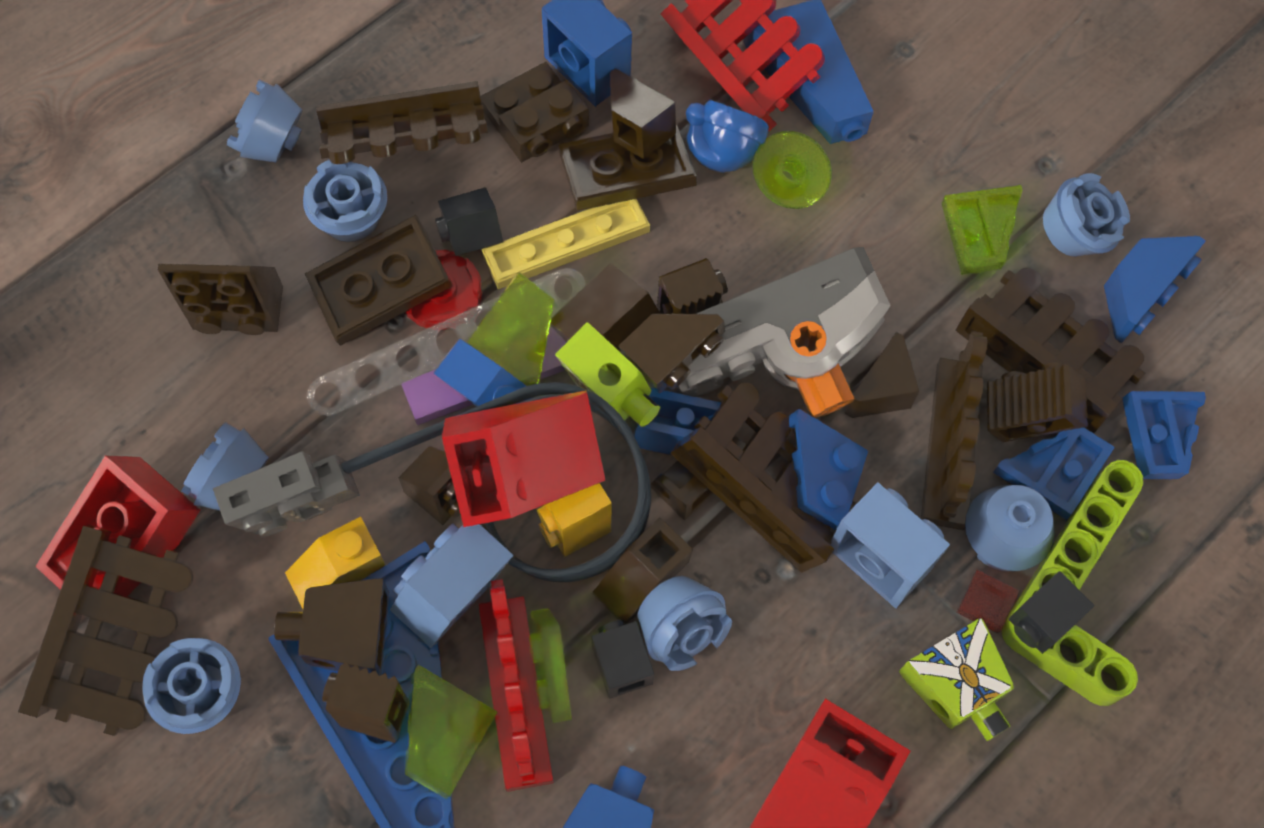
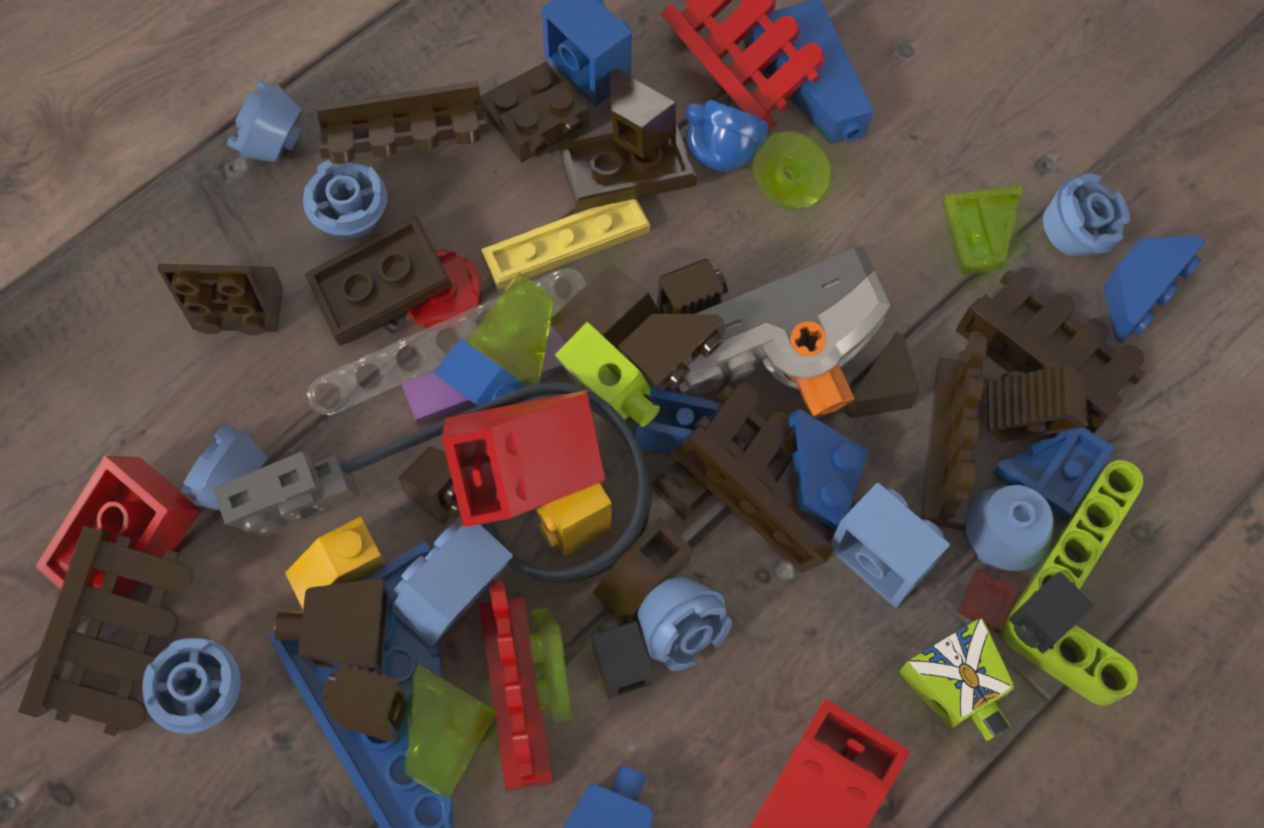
(469, 222): black brick -> none
(1162, 430): blue wing -> none

